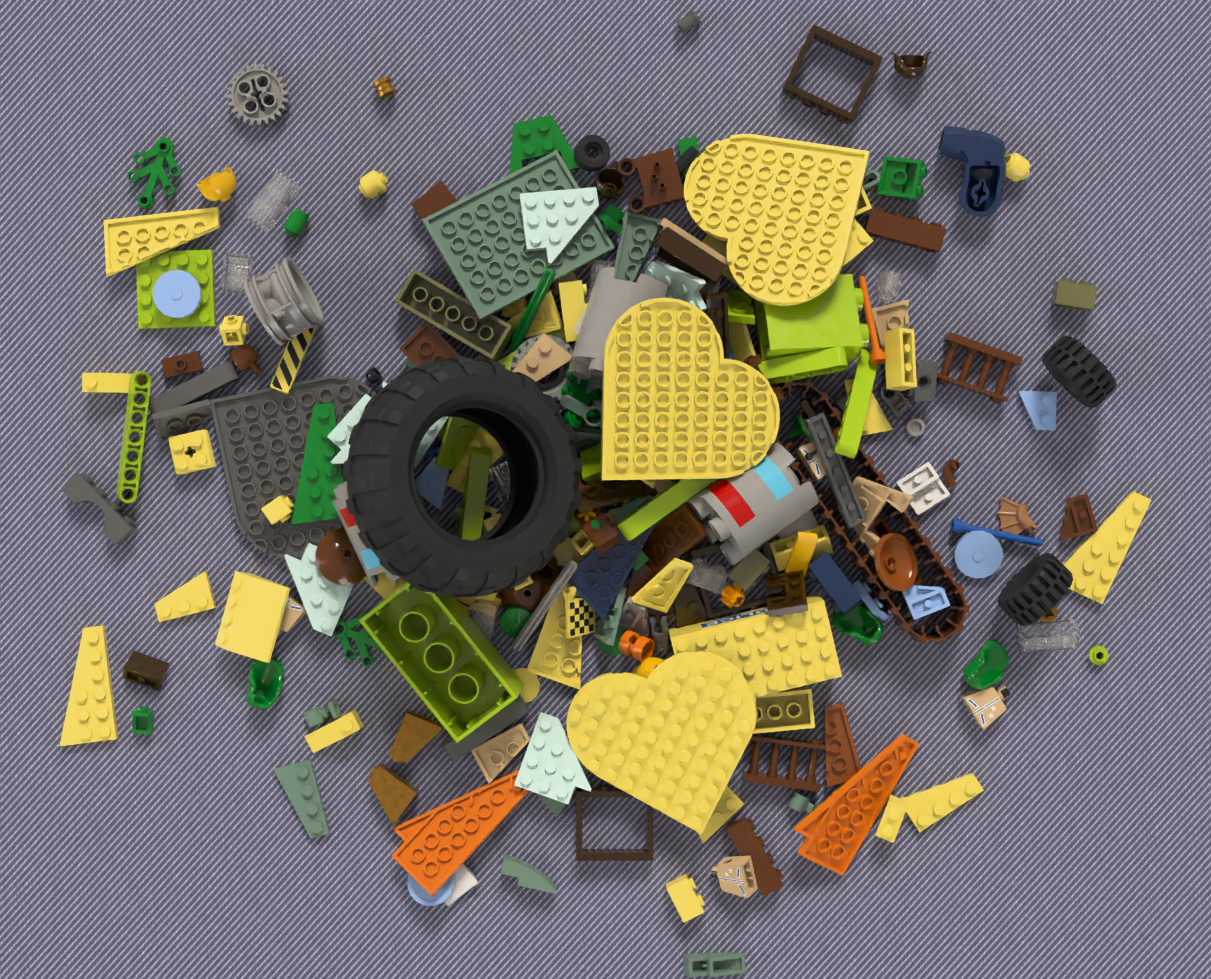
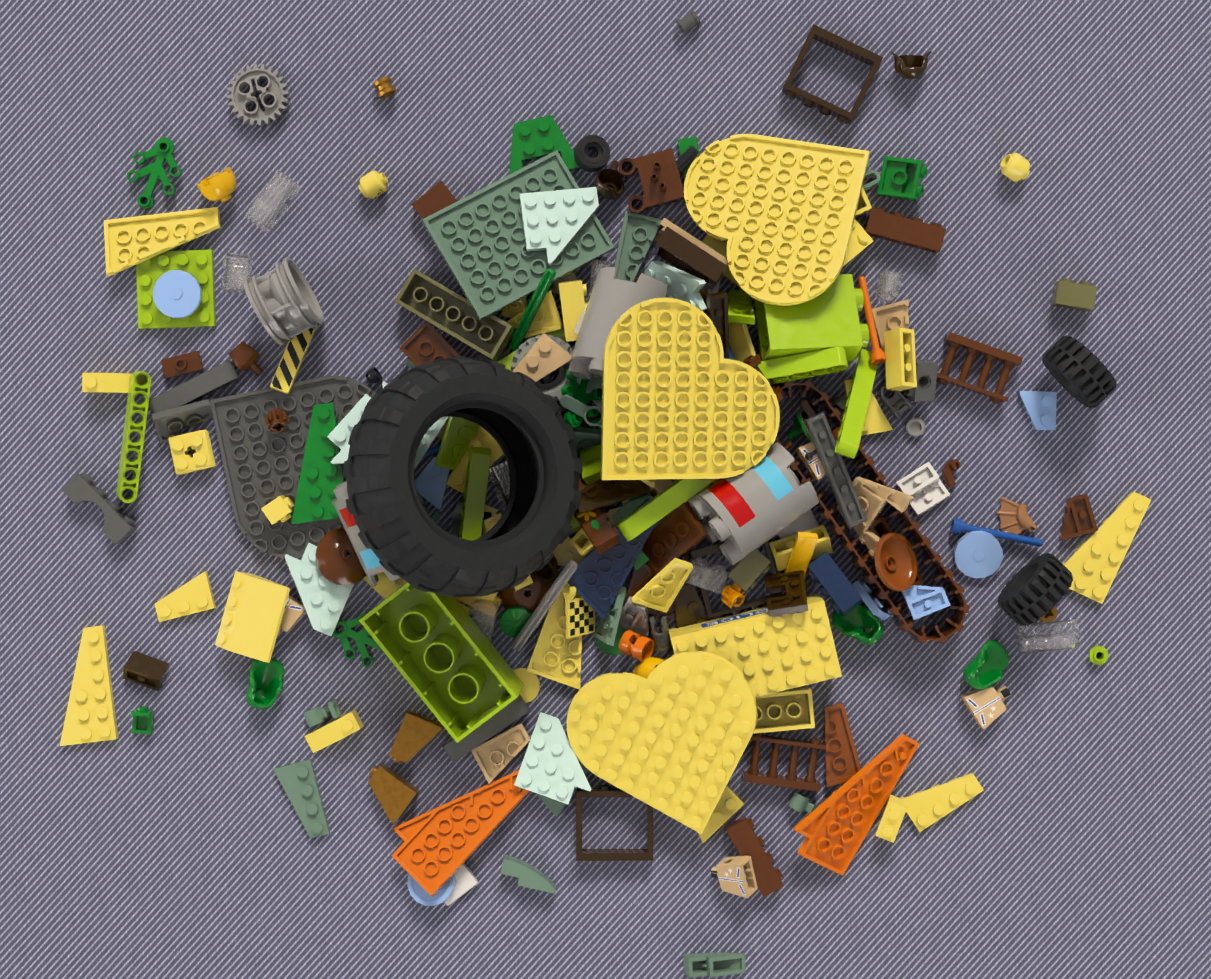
(234, 330): light yellow brick -> none
(277, 420): none -> reddish brown gear
(296, 223): green brick -> none
(611, 216): green bracket -> none
(685, 898): light yellow brick -> none
(982, 168): dark blue piece -> none

